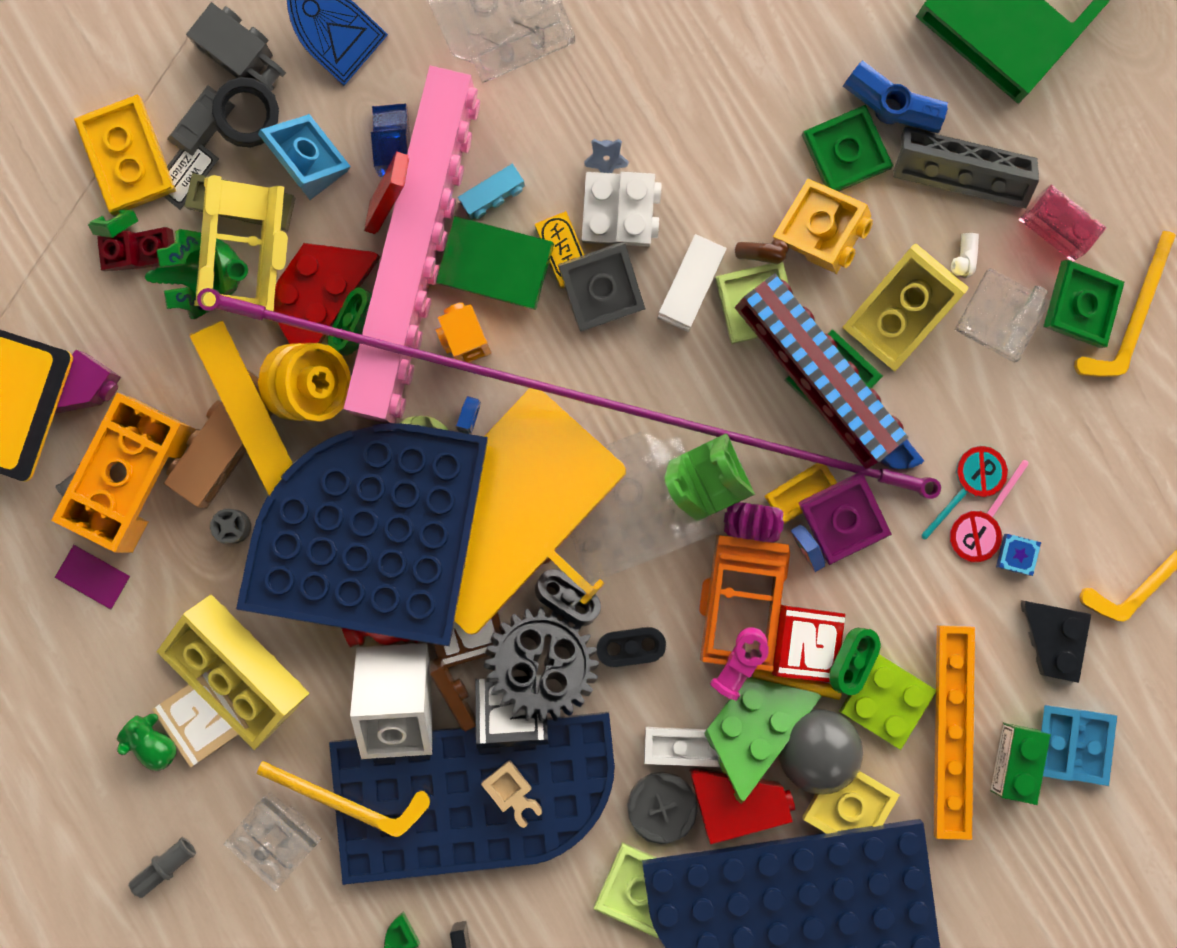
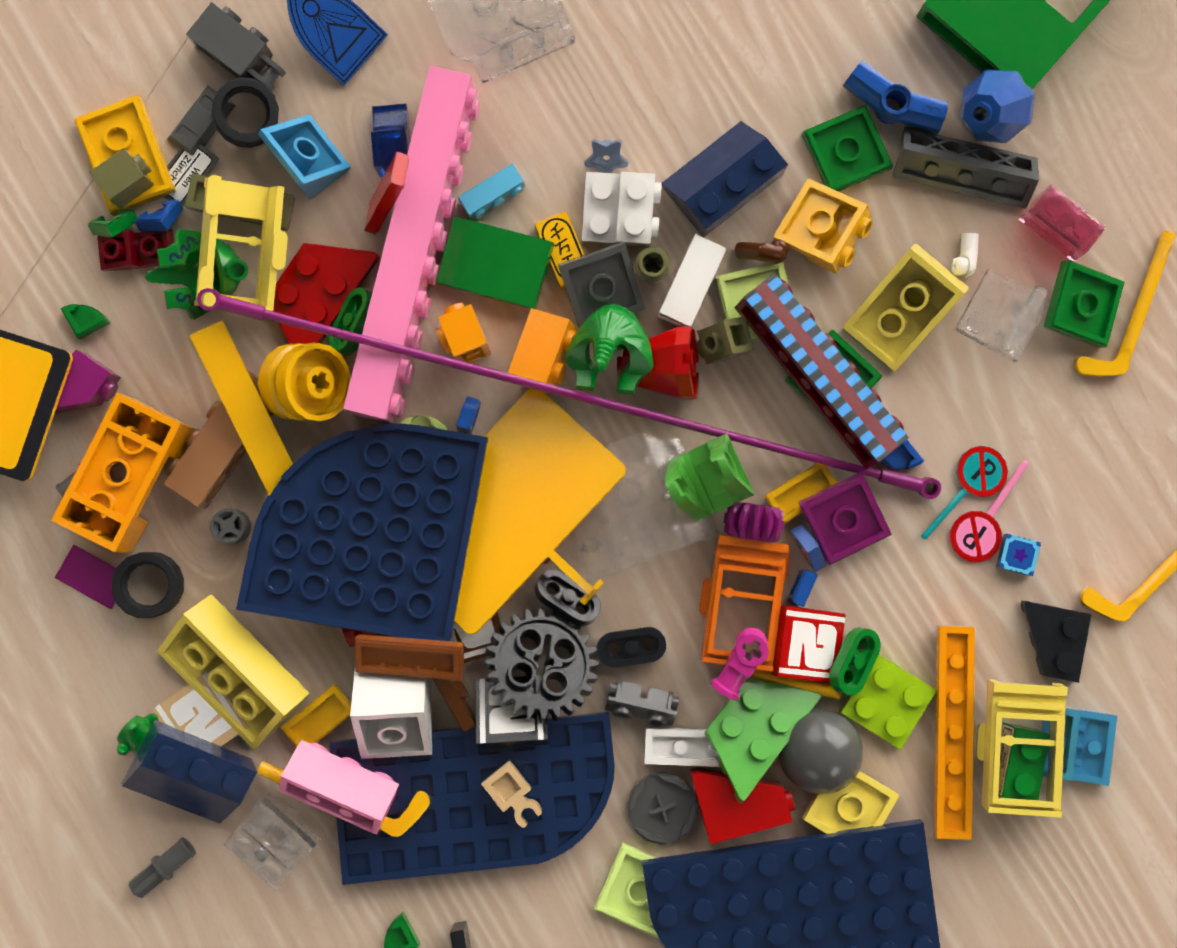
(84, 319): none -> green tile
(120, 585): none -> black tyre
(123, 177): none -> olive brick
(161, 219): none -> blue tile
(190, 773): none -> dark blue slope
(319, 717): none -> yellow tile
(338, 786): none -> bright pink brick
(409, 657): none -> dark orange plate
(543, 348): none -> light orange brick
(609, 330): none -> green piece
(652, 257): none -> olive cone
(654, 709): none -> dark grey hinge
(674, 364): none -> red cone
(717, 342): none -> olive brick
(725, 177): none -> dark blue slope
(802, 587): none -> blue tile
(997, 106): none -> blue cone
(1022, 702): none -> light yellow piece

